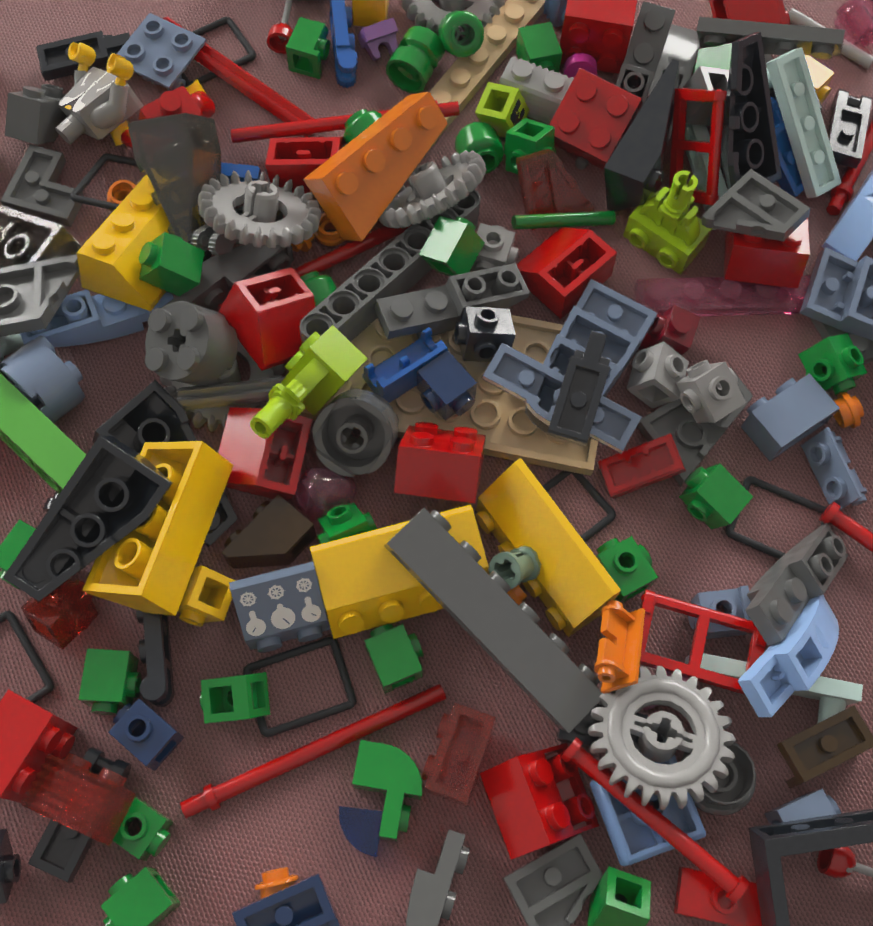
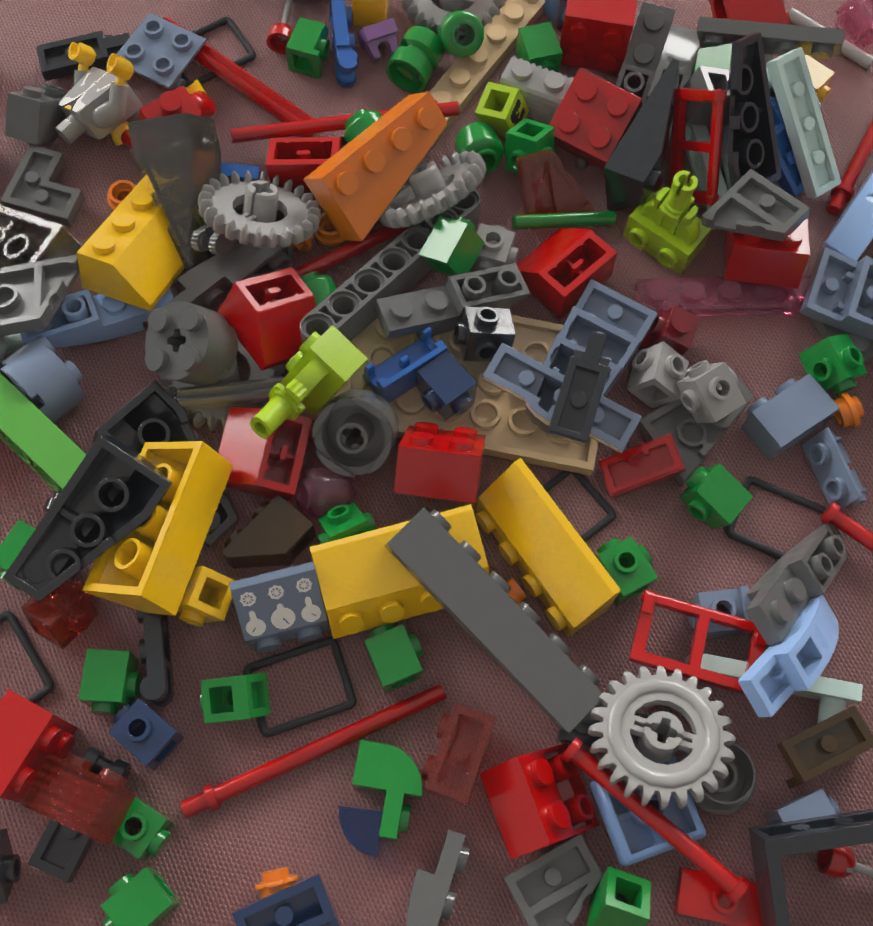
(74, 196): black piece -> none
(171, 264): green brick -> none
(516, 566): sand green bush -> none
(578, 61): dark pink tile -> none
(621, 651): orange hinge -> none
(848, 127): plate -> none

